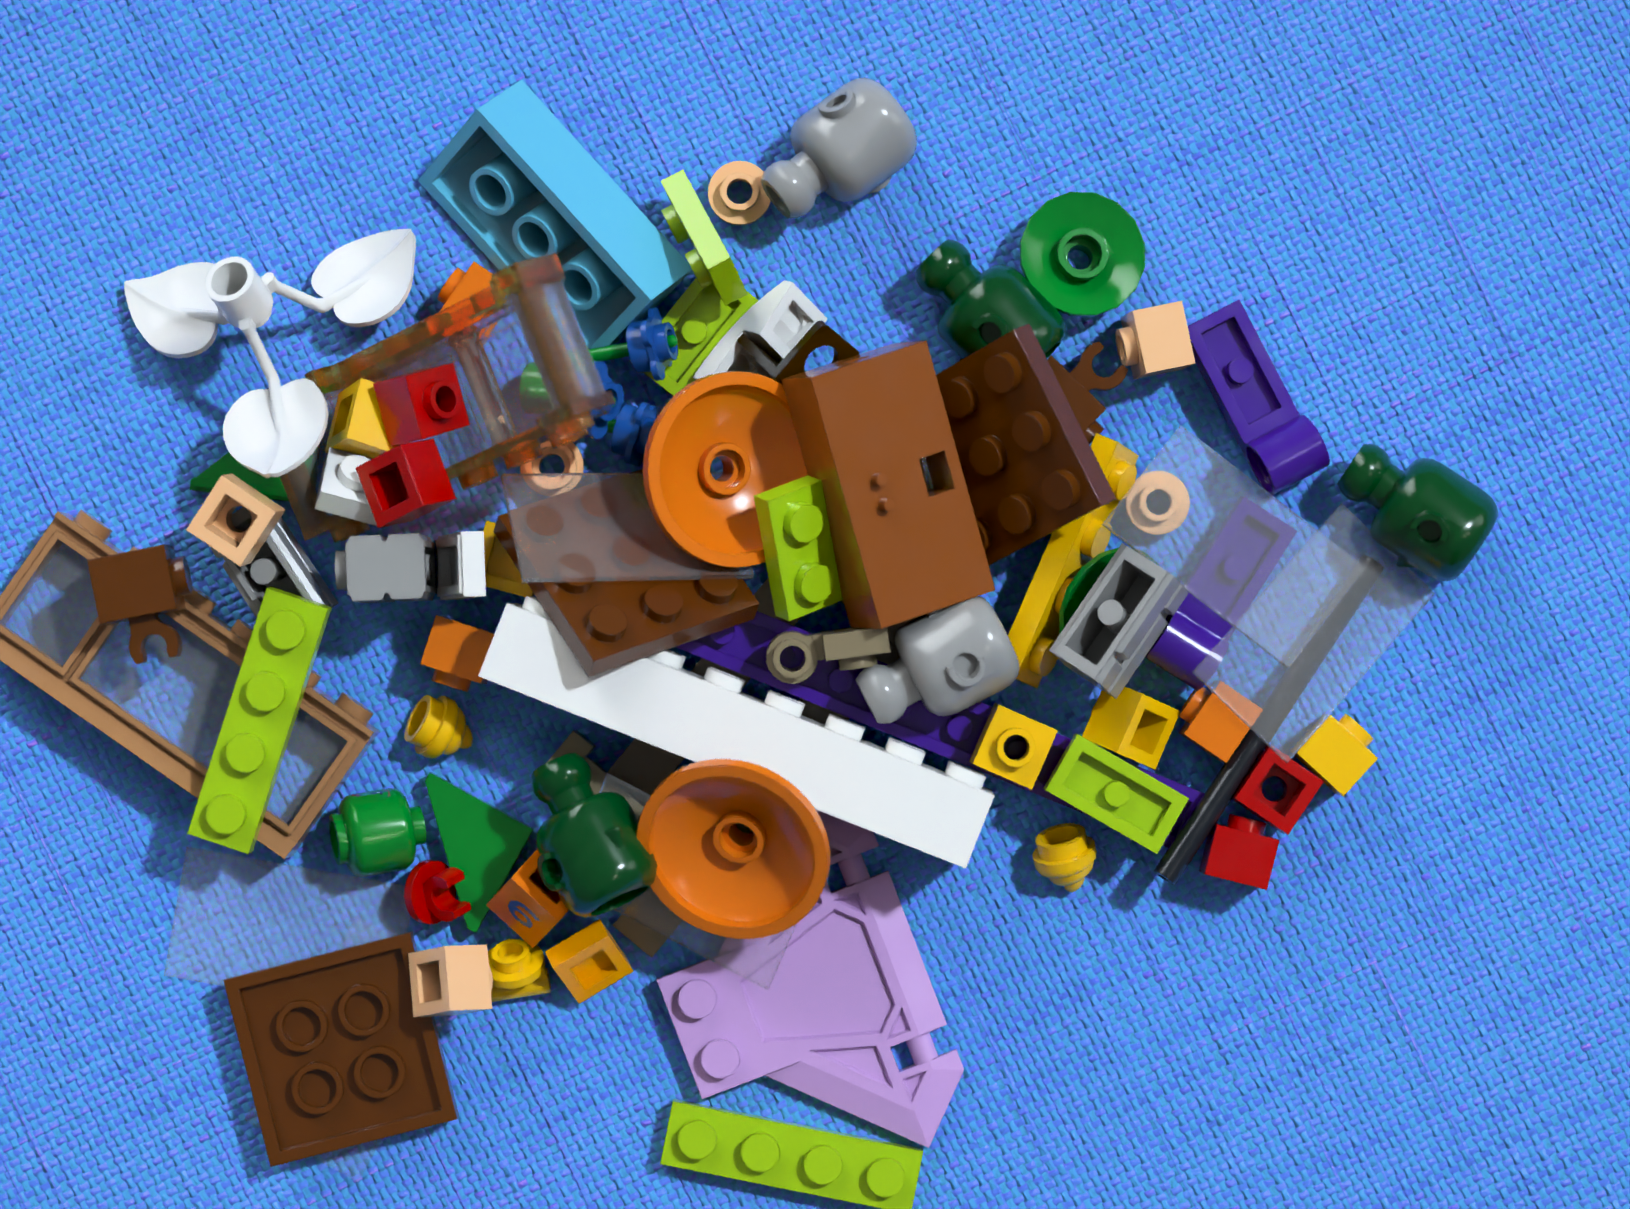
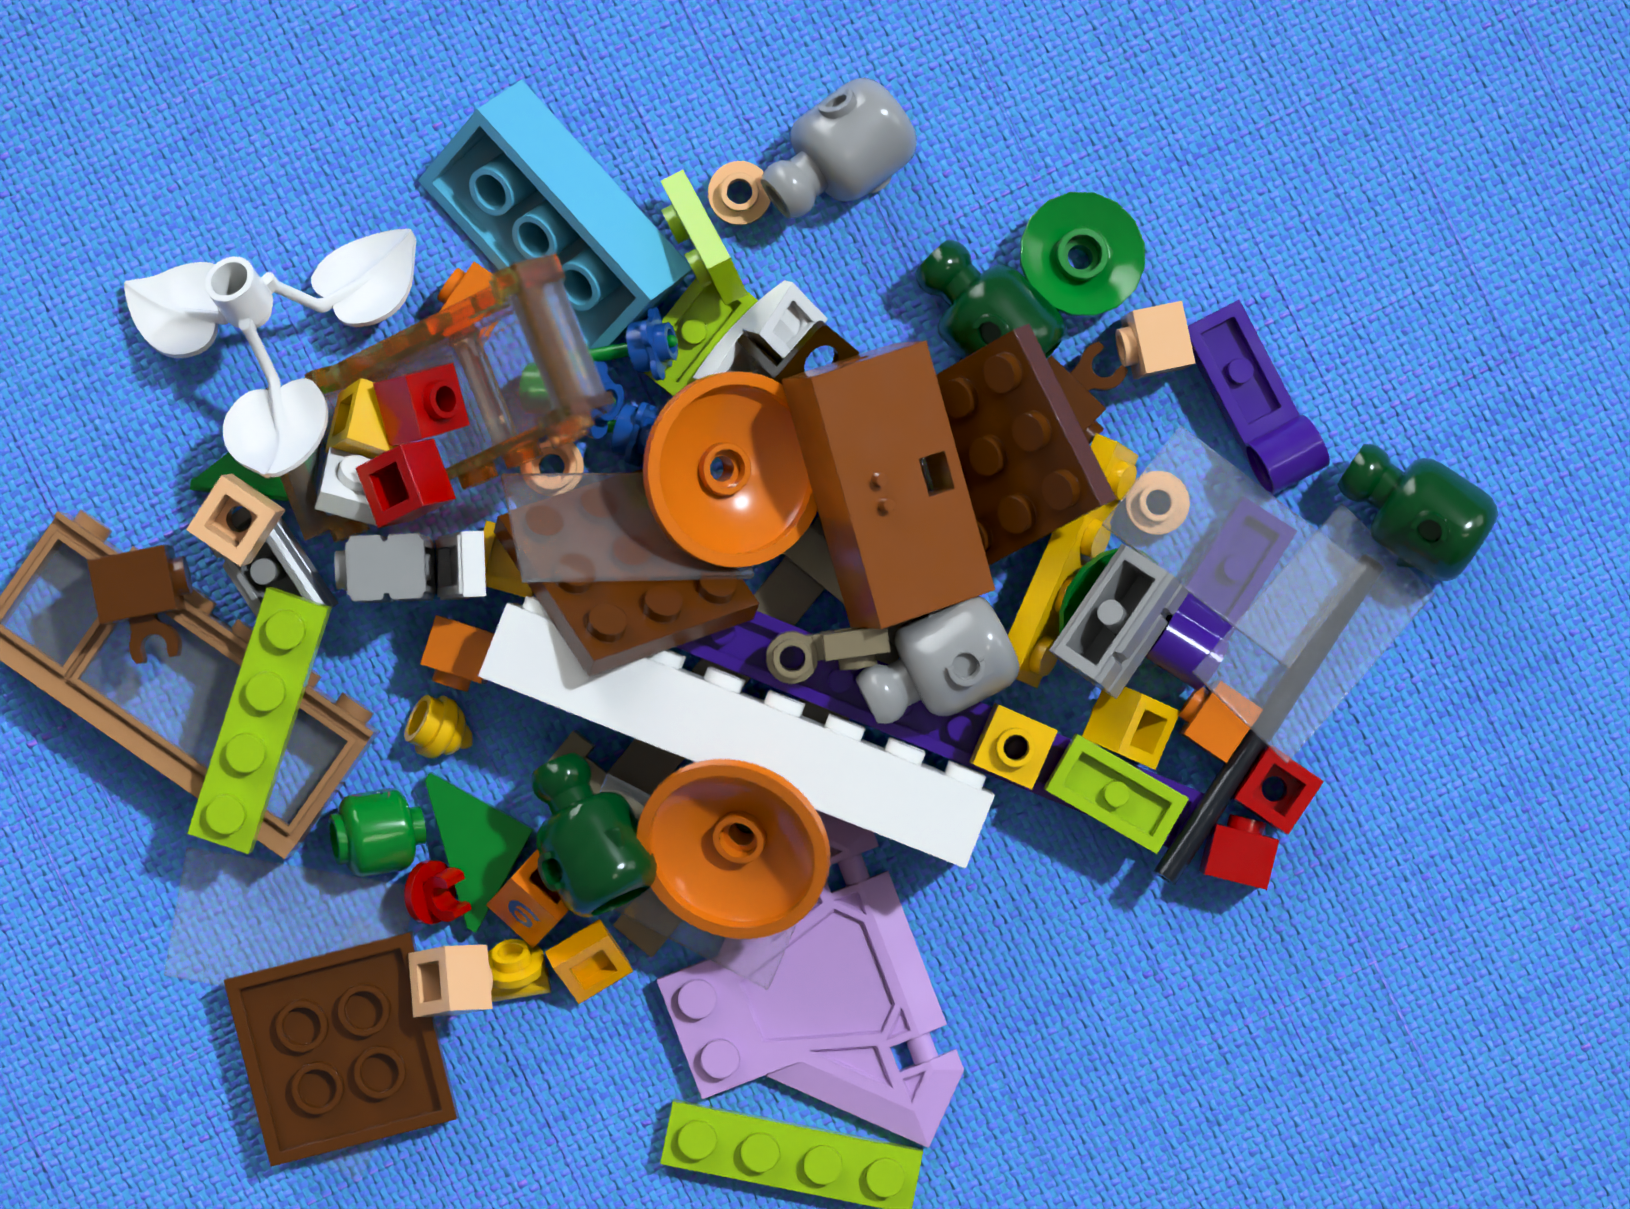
(798, 548): lime plate -> none
(1064, 855): yellow plate -> none
(1338, 753): yellow plate -> none

